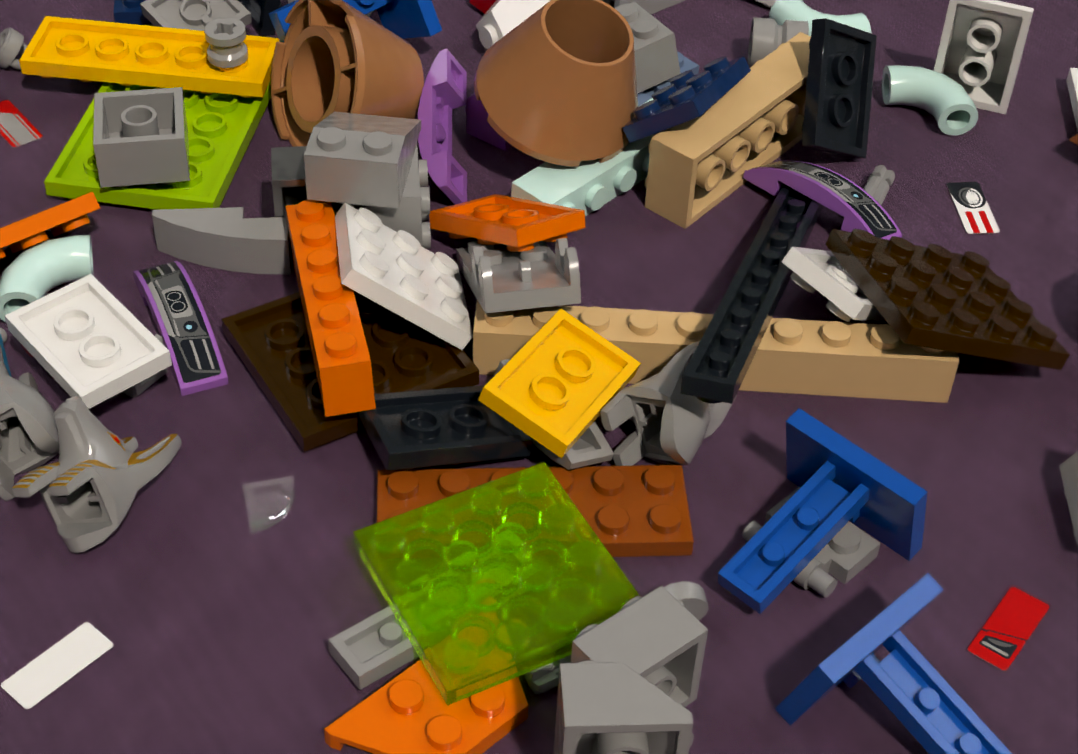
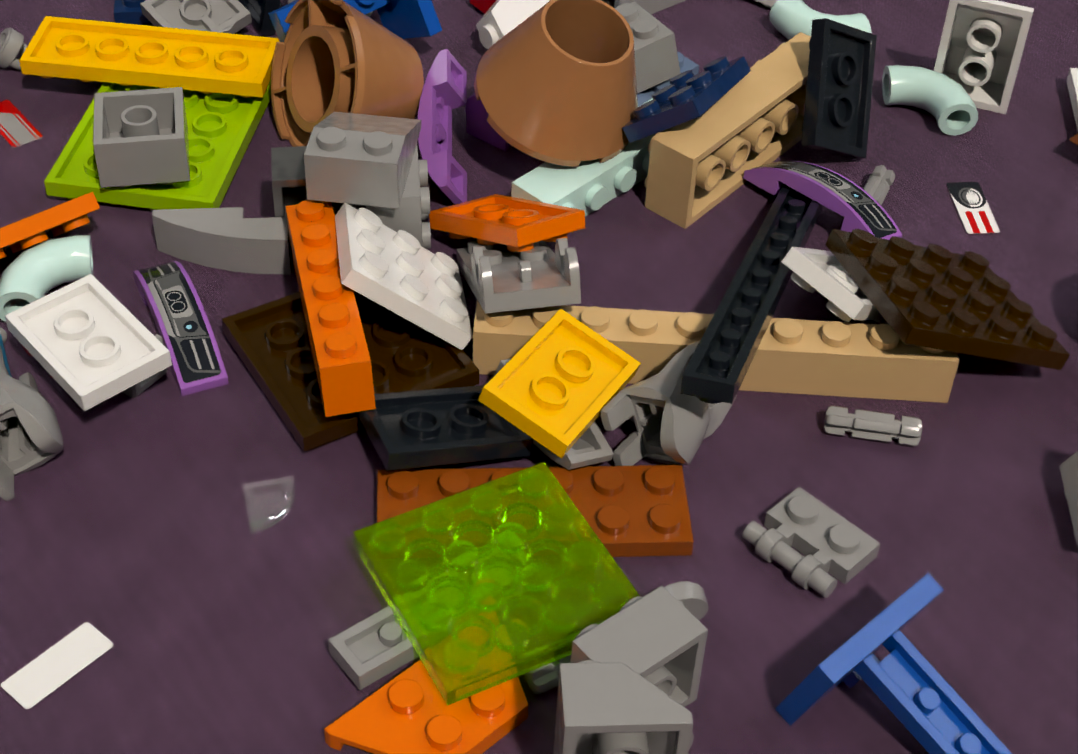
(93, 477): light grey piece -> none
(226, 42): light grey wheel -> none
(768, 35): light grey wheel -> none
(836, 487): blue piece -> none
(873, 425): none -> light grey axle
(1008, 628): red sticker -> none

